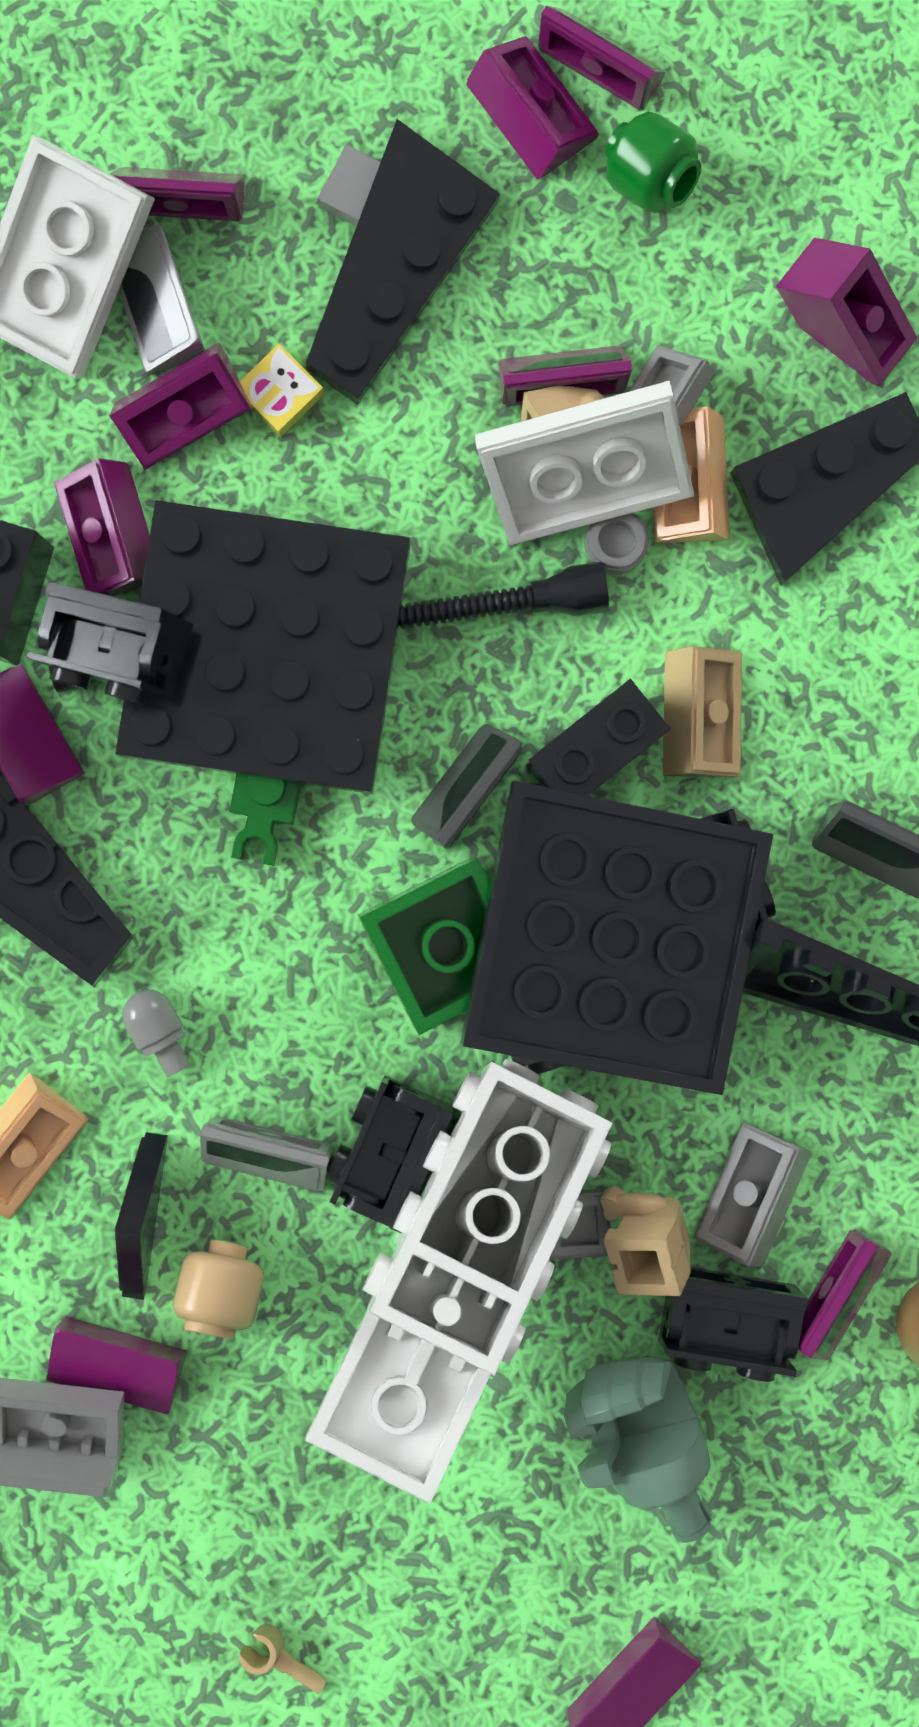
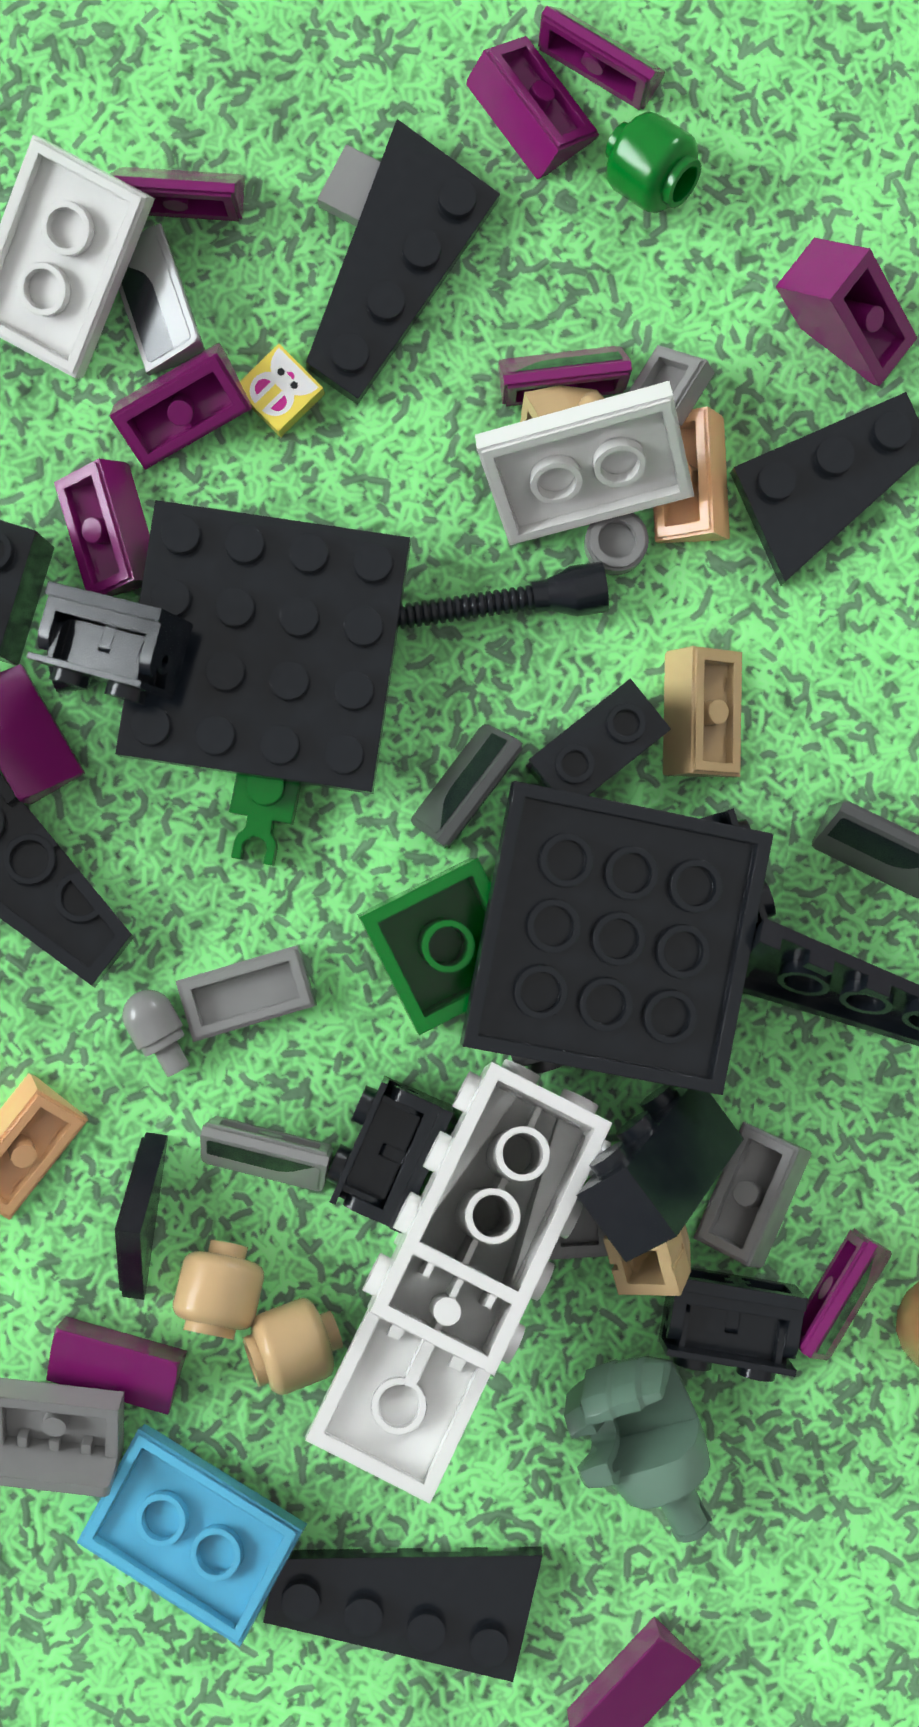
(192, 1534): none -> medium azure tile
(246, 993): none -> light grey tile
(279, 1659): tan hand -> none
(292, 1346): none -> tan head
(417, 1604): none -> black wing
(659, 1169): none -> black brick

